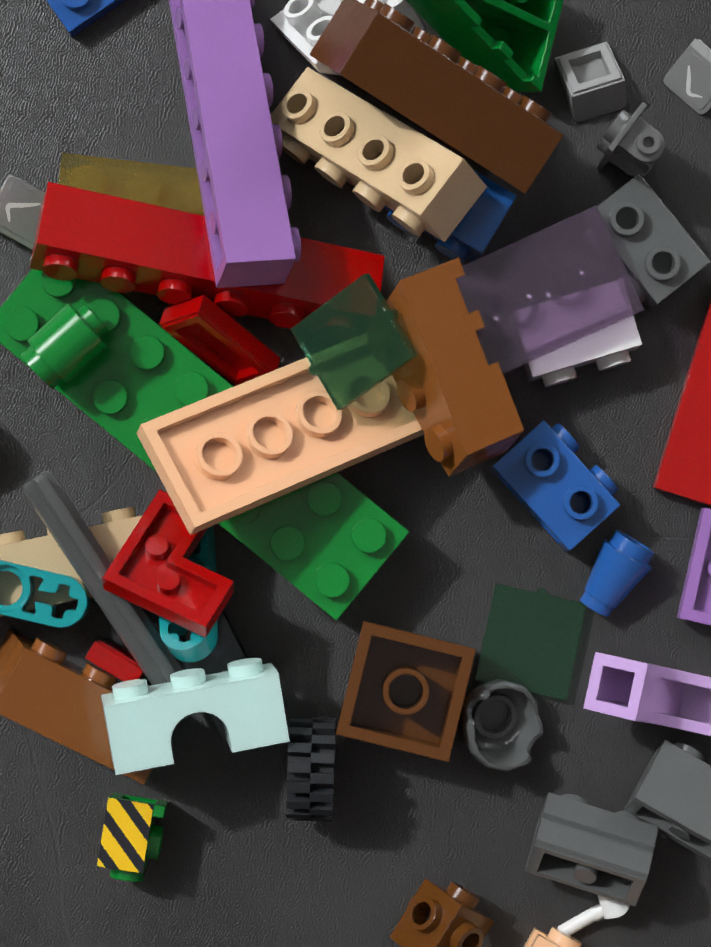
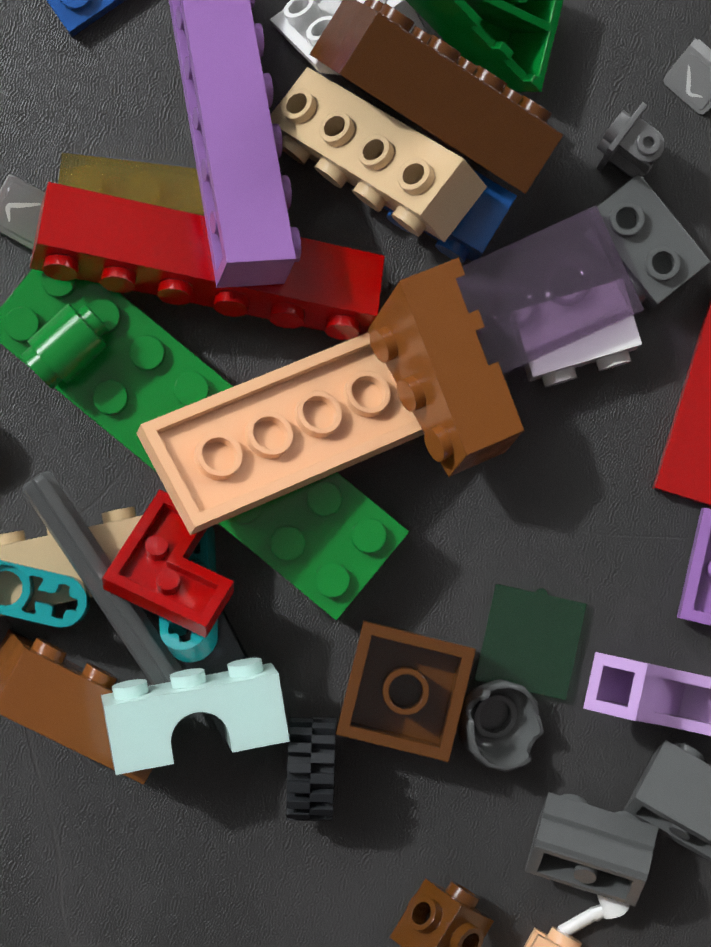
(114, 660): red tile -> none
(130, 835): brick -> none
(218, 340): red tile -> none
(354, 341): clear green piece -> none
(556, 484): blue brick -> none
(592, 82): light grey slope -> none
(616, 572): blue cone -> none

